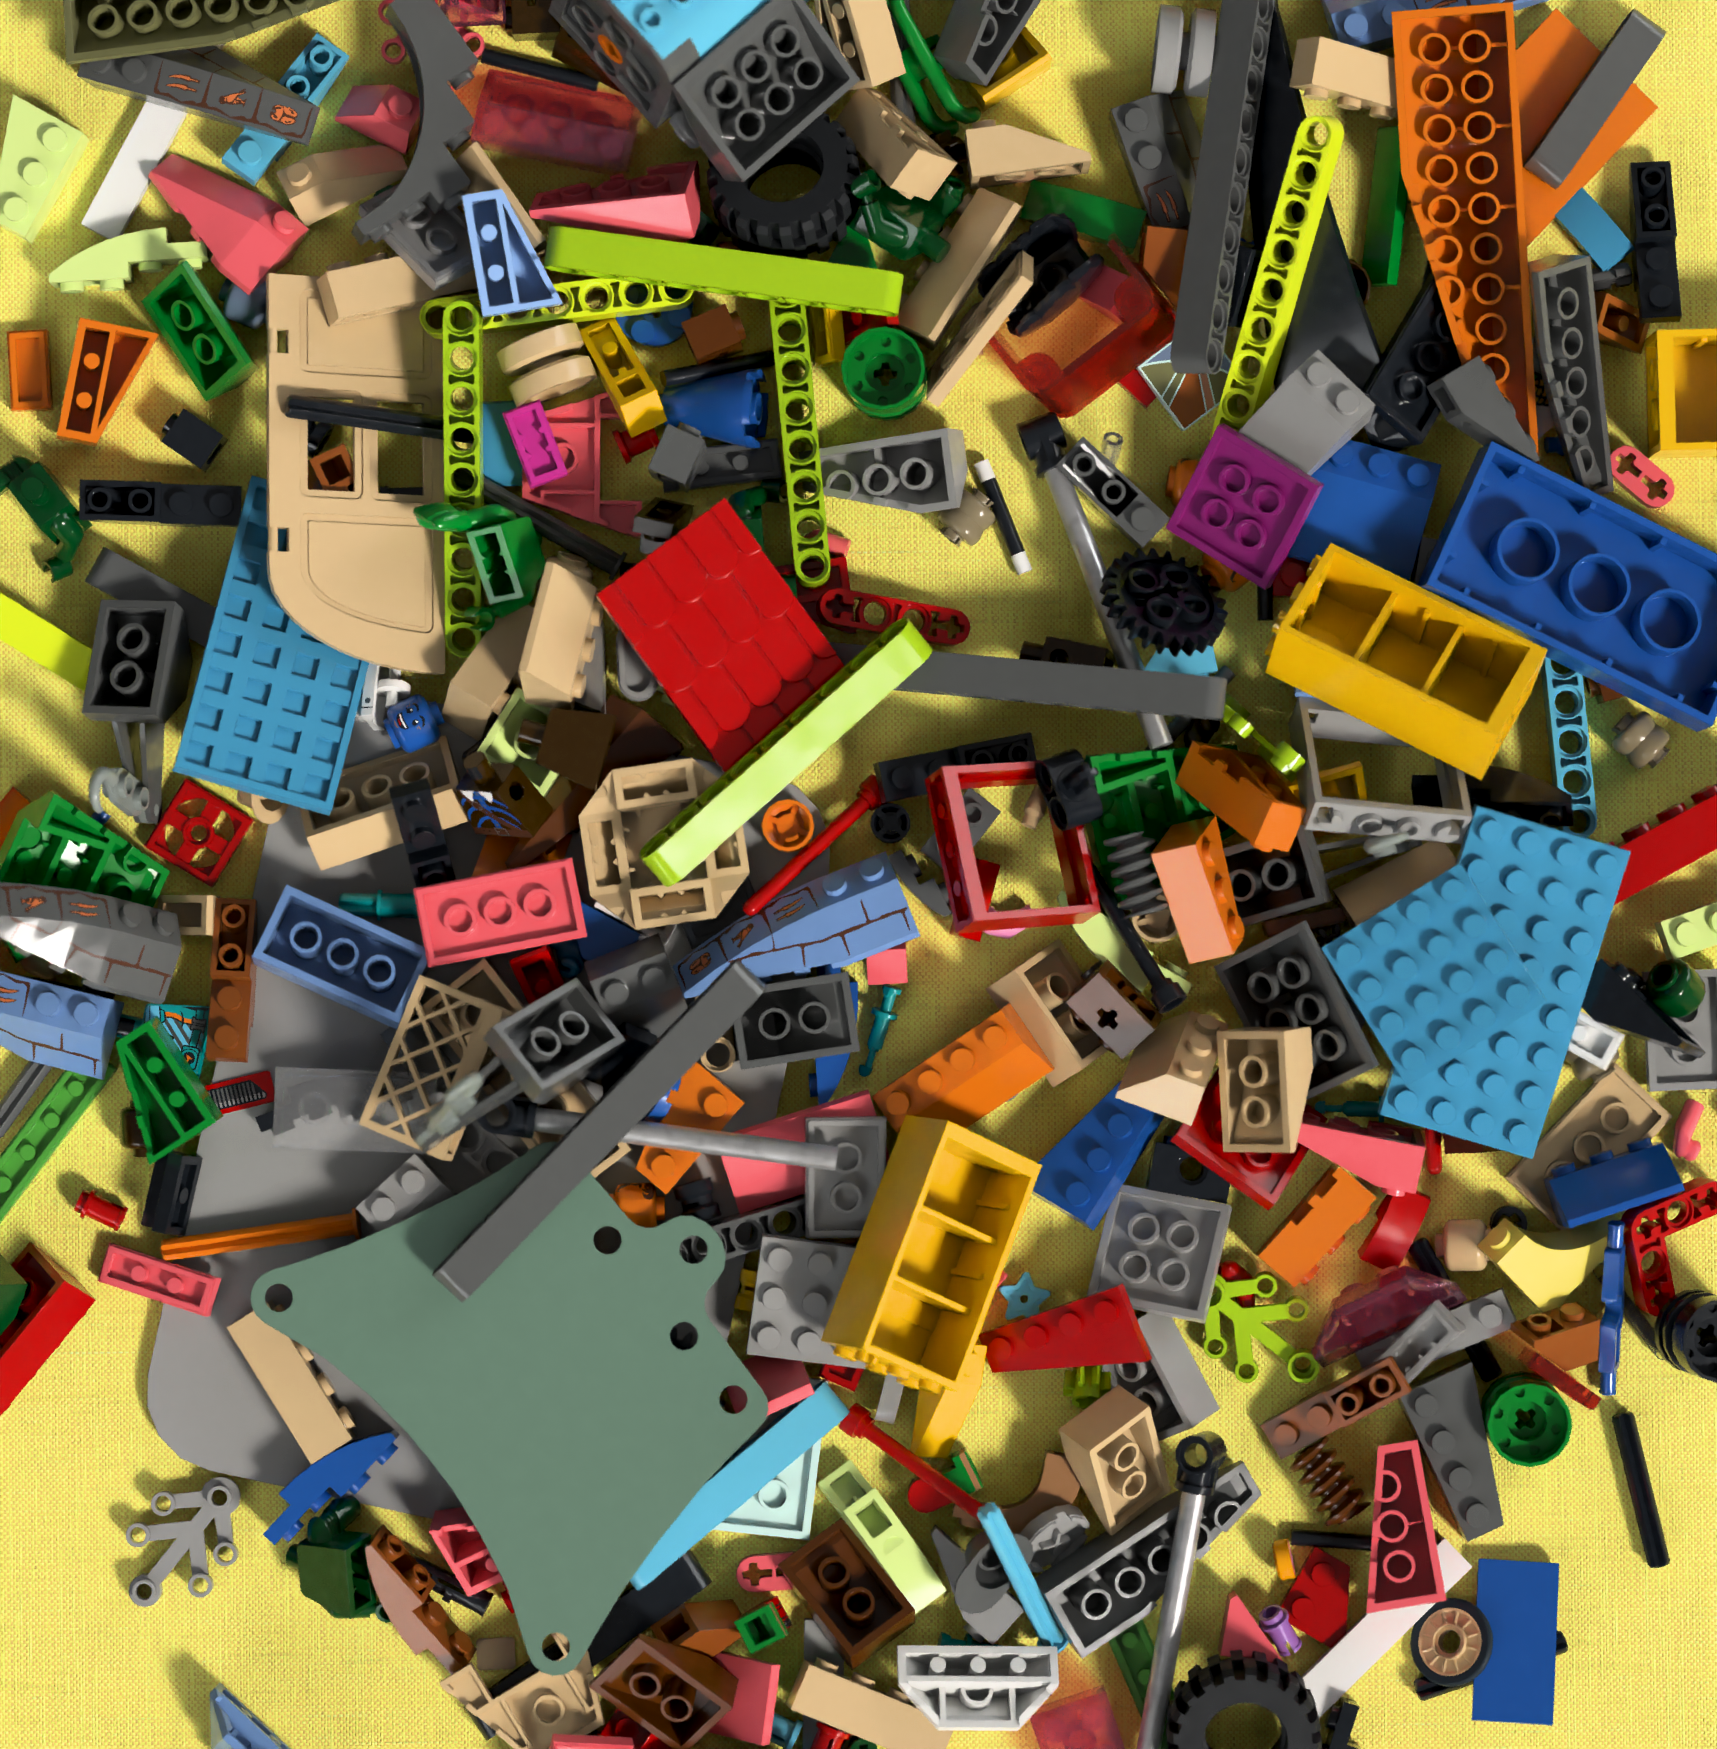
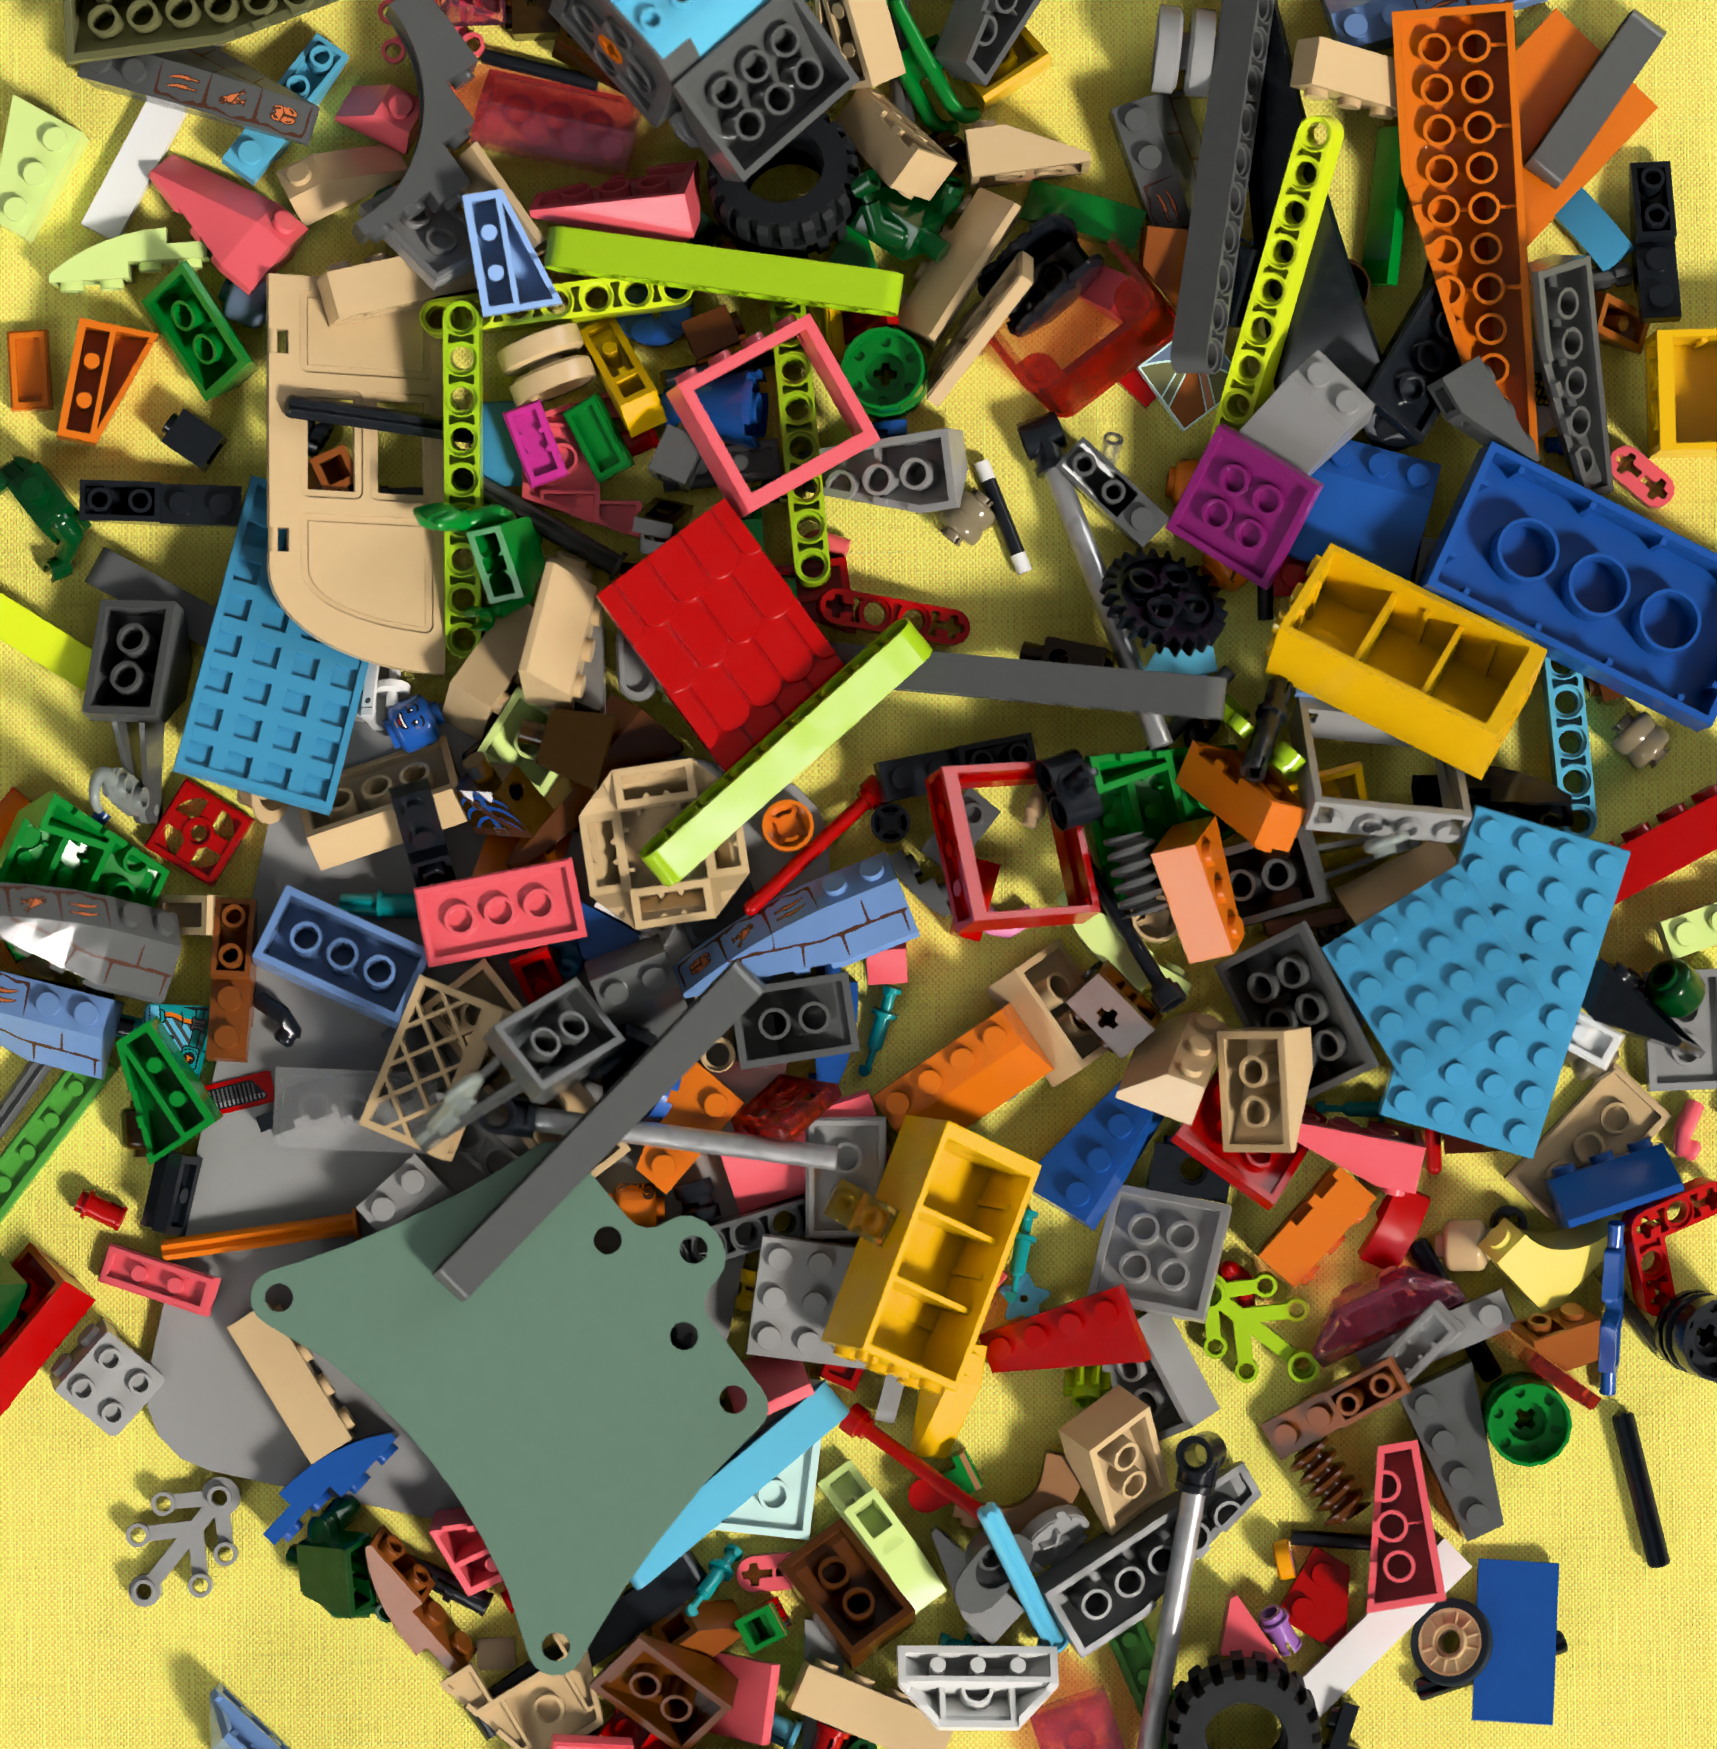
(105, 1378): none -> light grey bracket
(280, 1014): none -> black arm
(598, 438): none -> green tile
(712, 447): none -> coral window
(719, 1571): none -> teal piece
(780, 1091): none -> clear red piece
(861, 1212): none -> clear yellow slope
(891, 428): none -> blue tile
(1020, 1253): none -> teal piece
(1269, 720): none -> black pin

